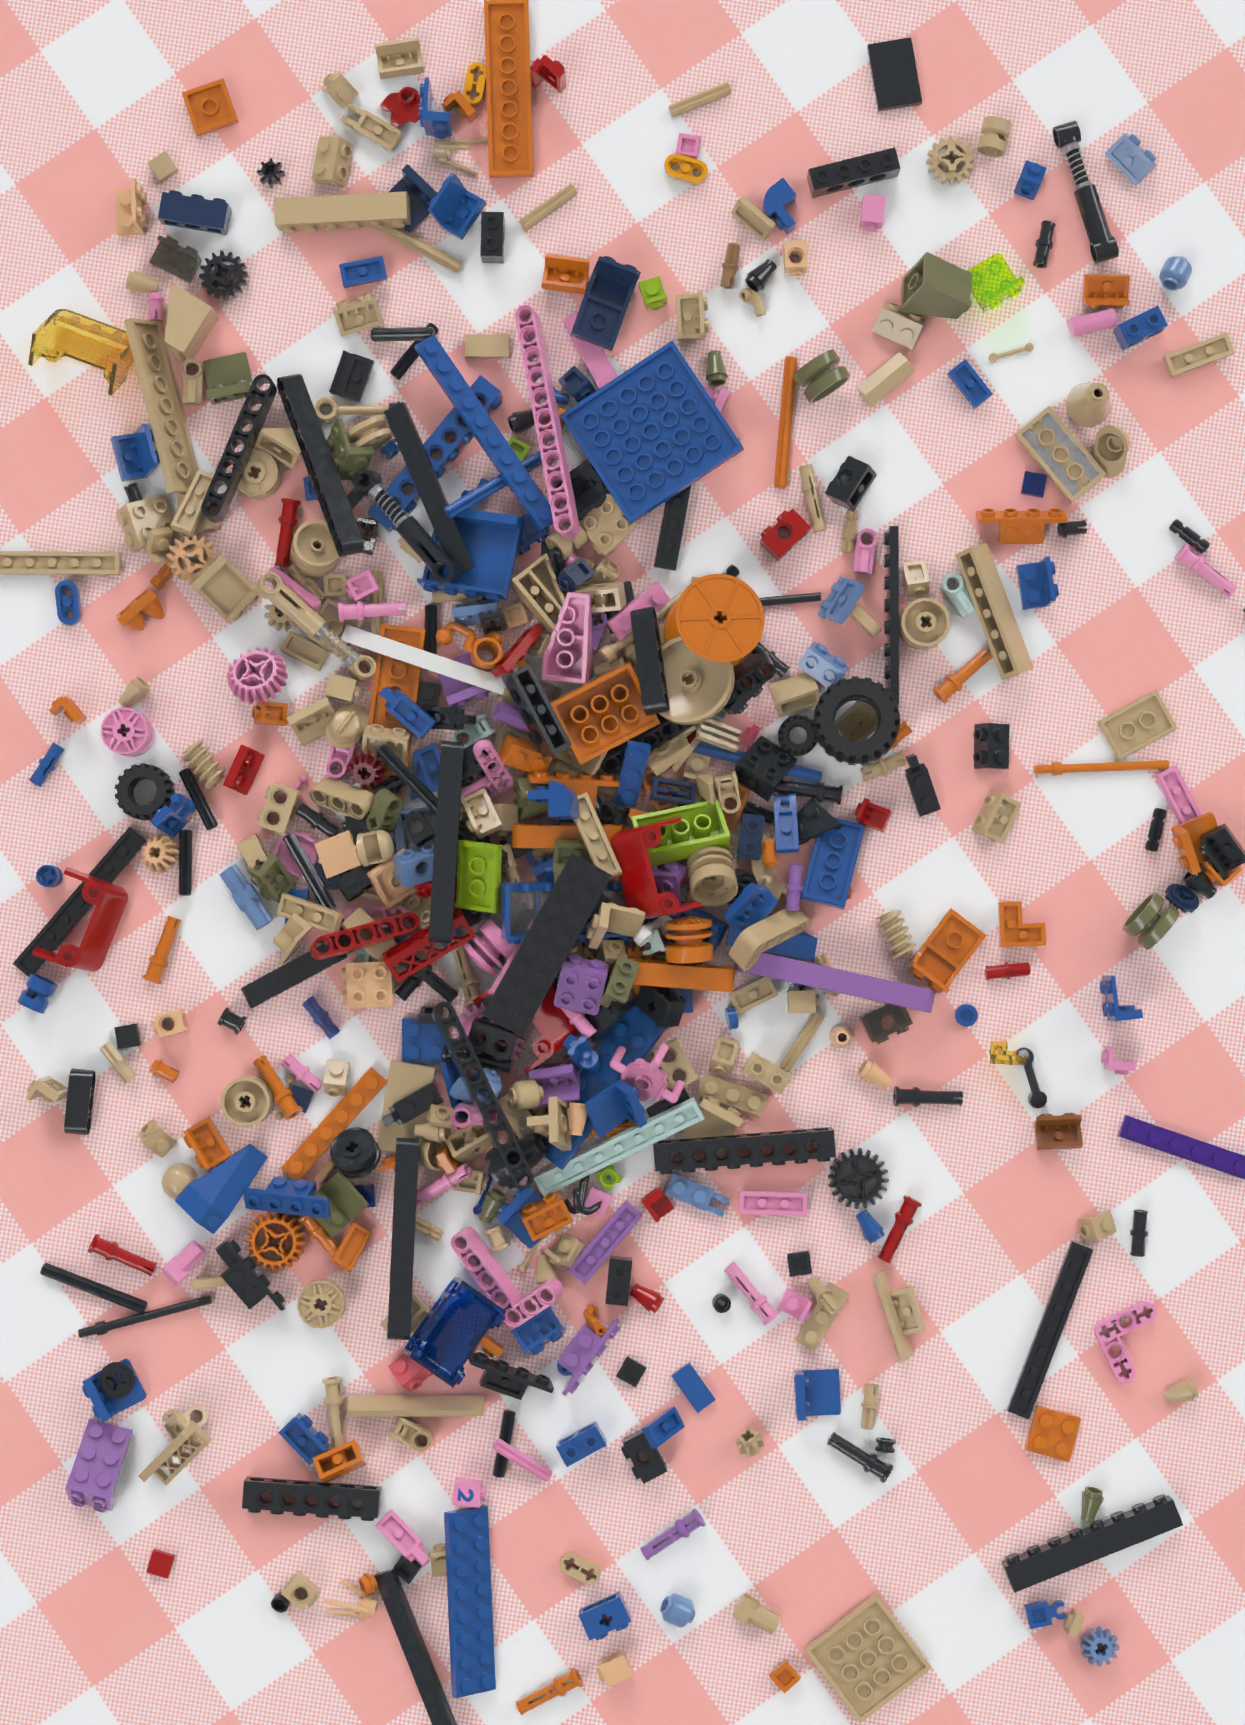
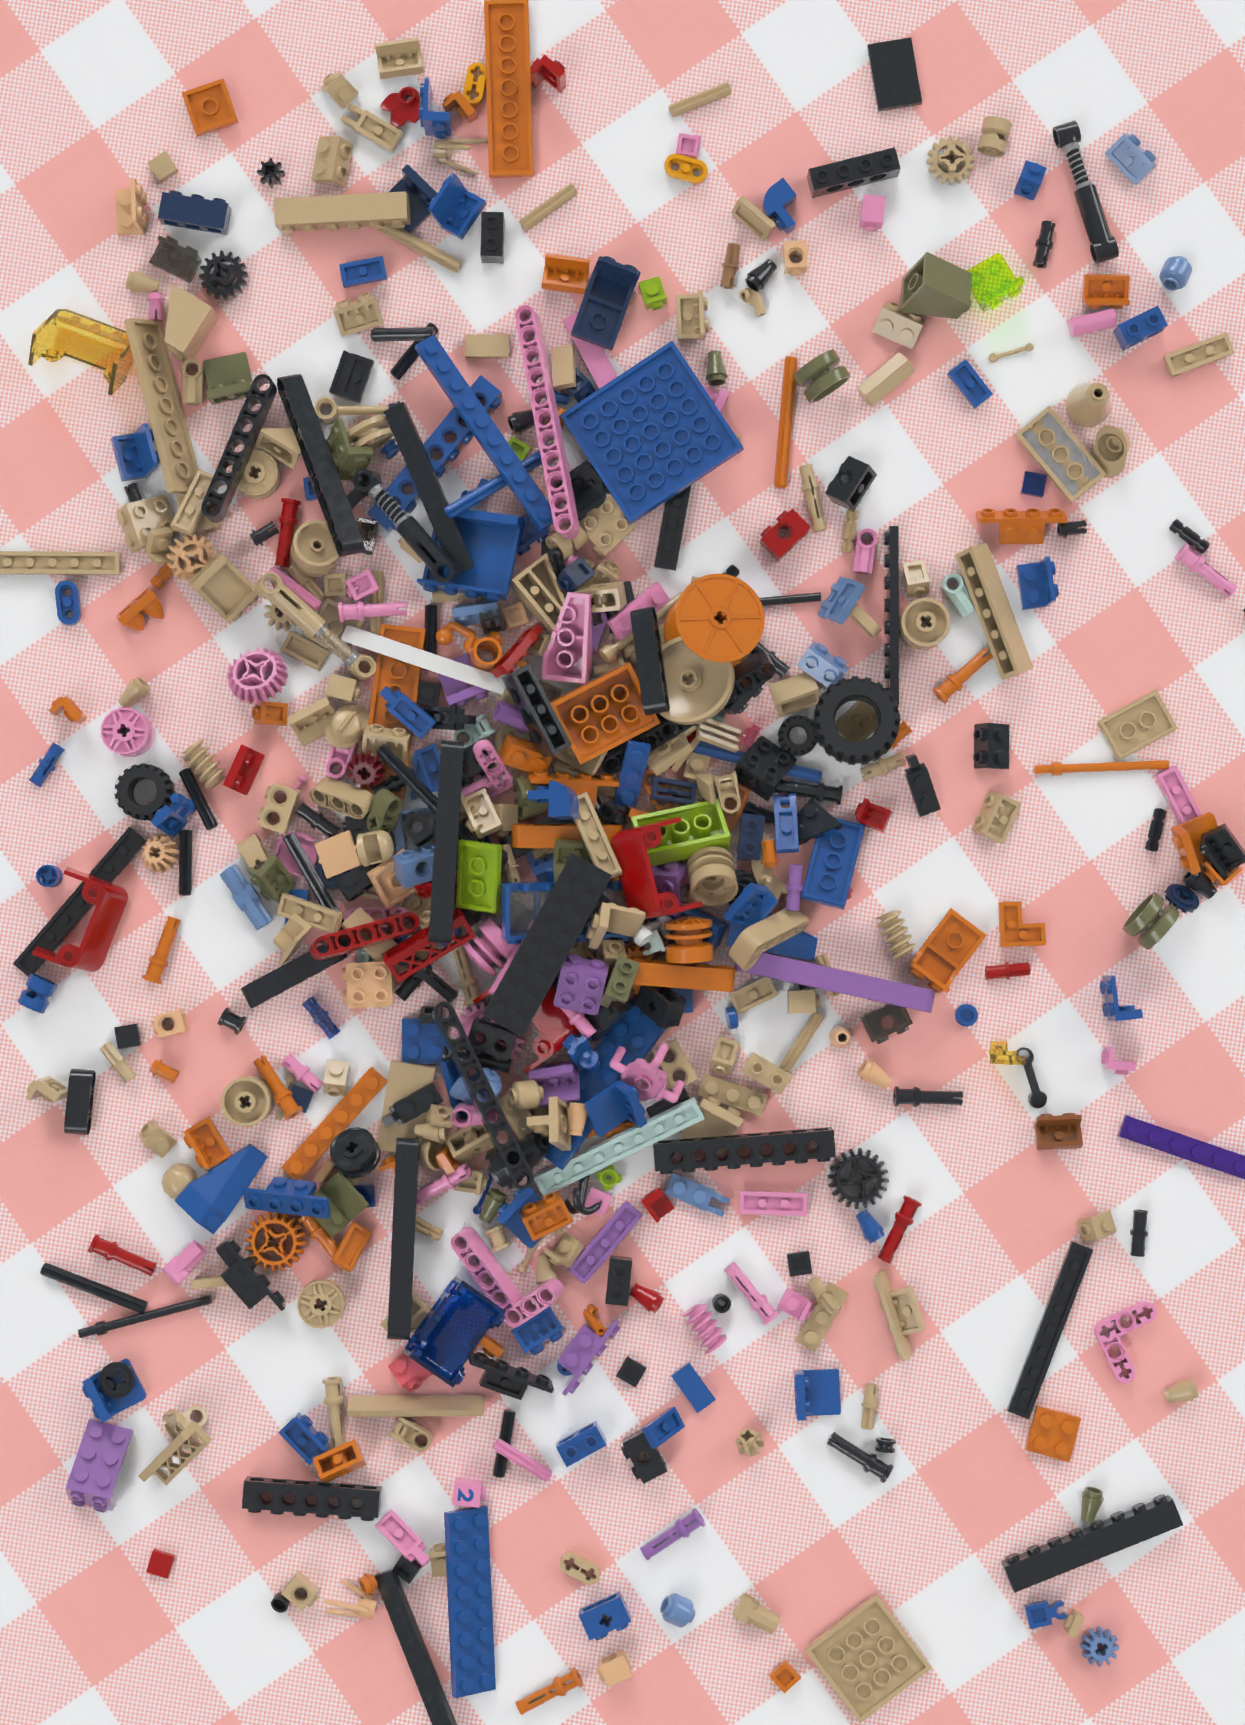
(262, 534): none -> black pin
(563, 367): none -> tan tile
(705, 1327): none -> bright pink piece

